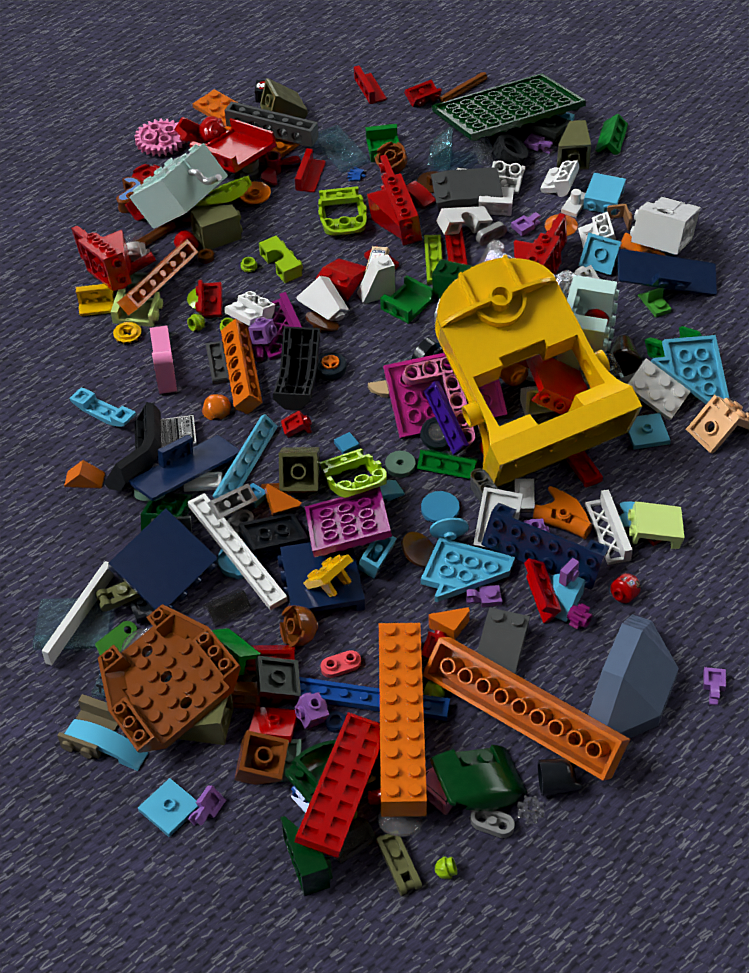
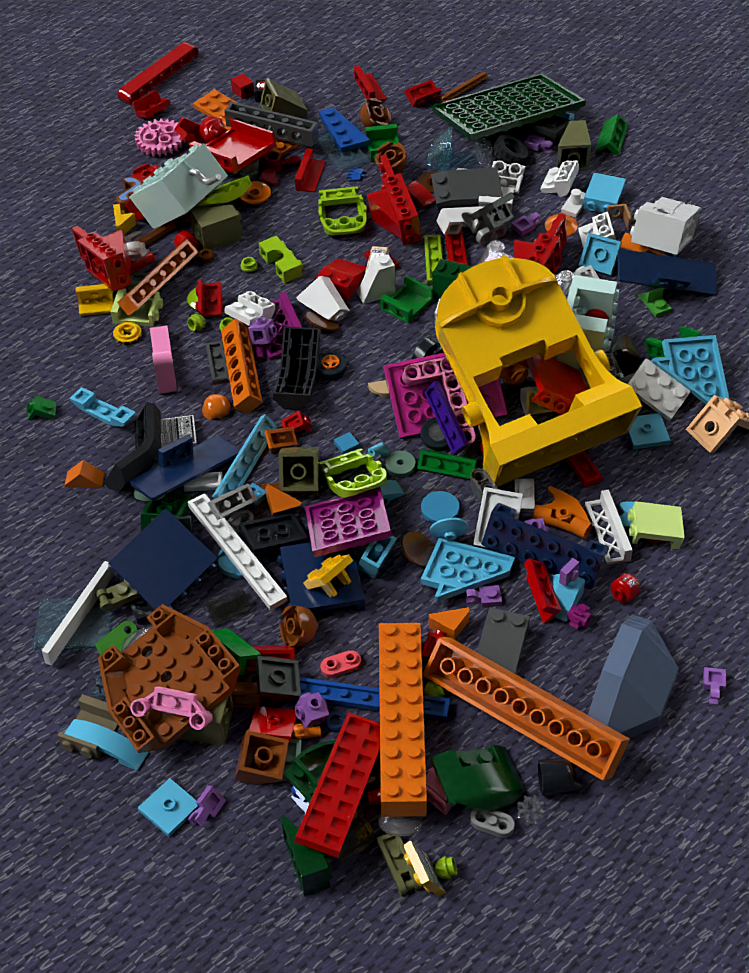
(41, 407): none -> green bracket
(123, 221): none -> yellow slope
(150, 104): none -> red bracket
(157, 72): none -> red beam
(173, 702): none -> bright pink plate
(242, 86): none -> red brick
(280, 438): none -> orange slope
(300, 732): none -> orange arm
(343, 131): none -> blue wing
(374, 114): none -> dark orange cylinder
(380, 448): none -> medium azure arm
(425, 872): none -> yellow tile
(496, 212): none -> pearl dark grey bracket

